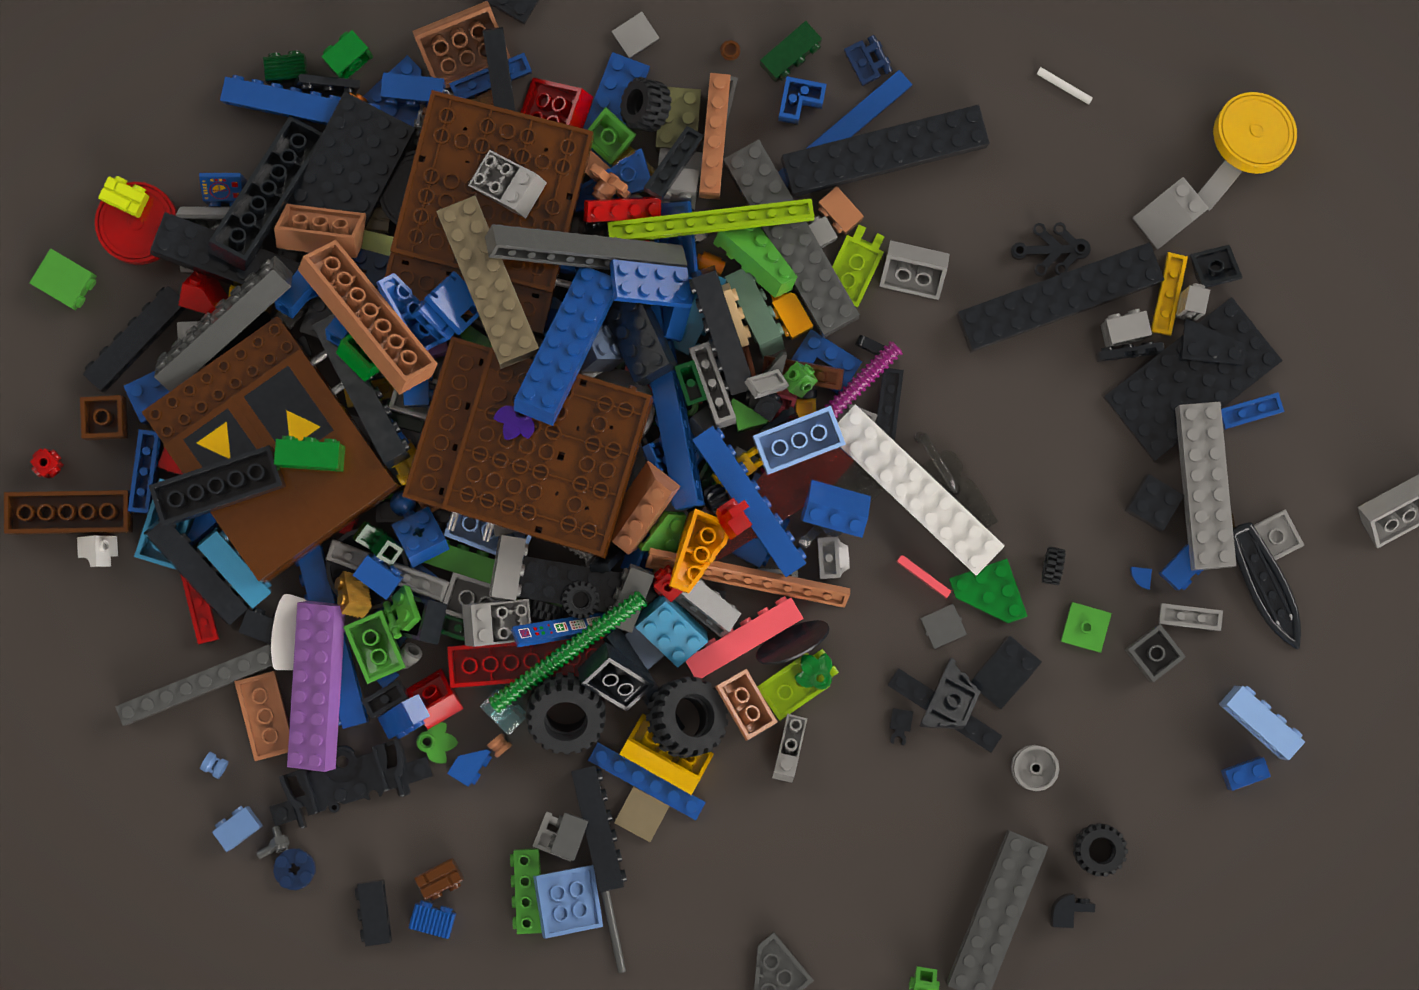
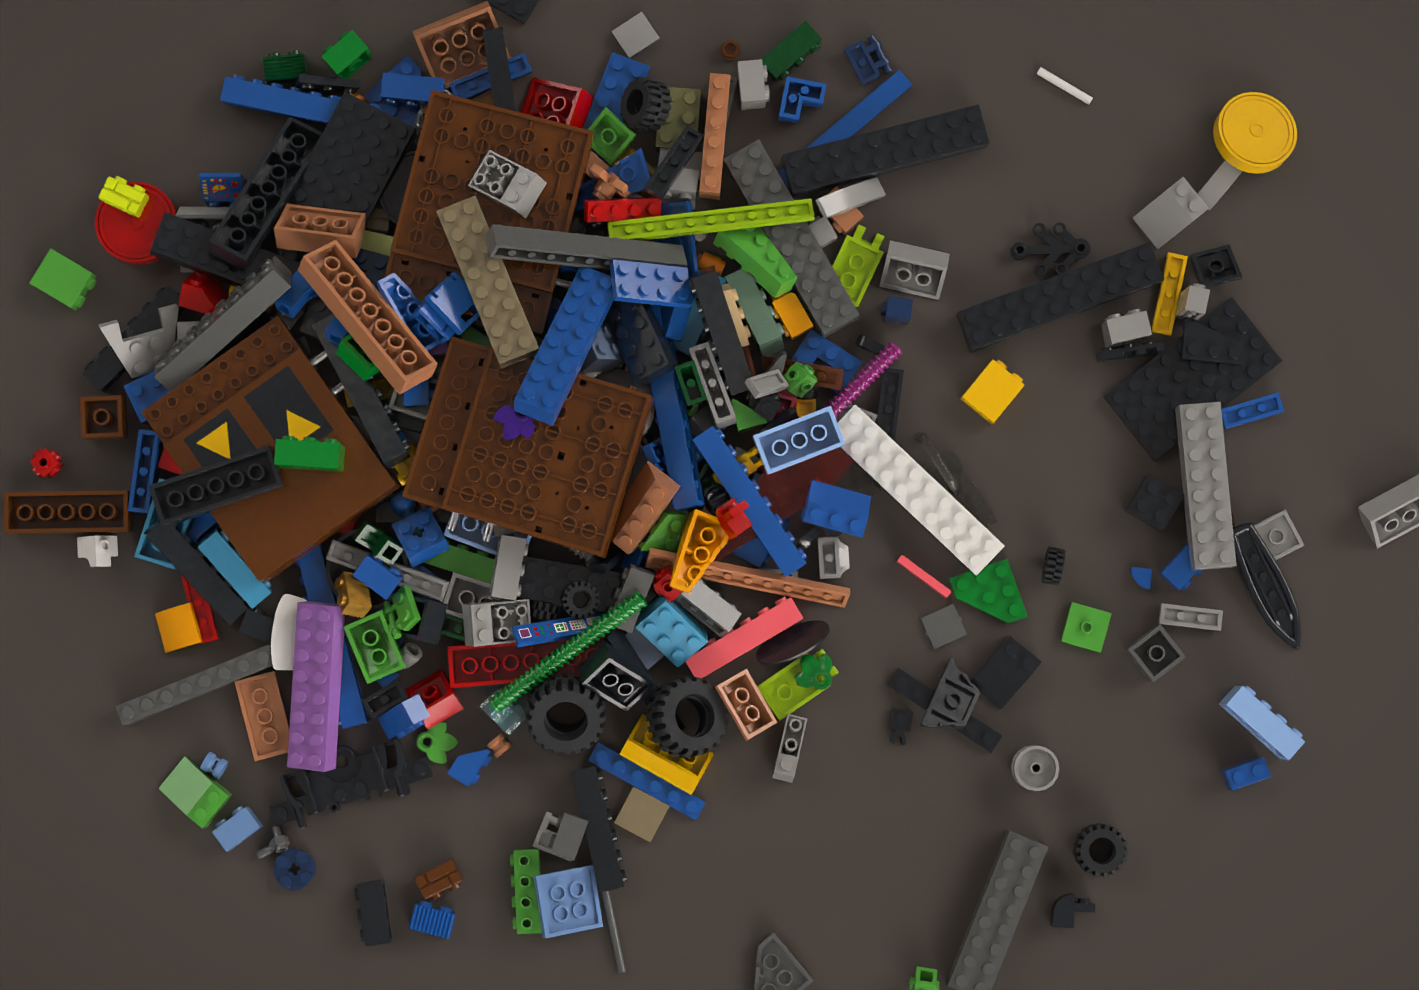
(141, 351): none -> light grey wing
(178, 627): none -> light orange slope
(195, 792): none -> bright green slope
(751, 84): none -> light grey brick
(850, 197): none -> light grey slope
(897, 310): none -> dark blue brick
(993, 391): none -> yellow brick

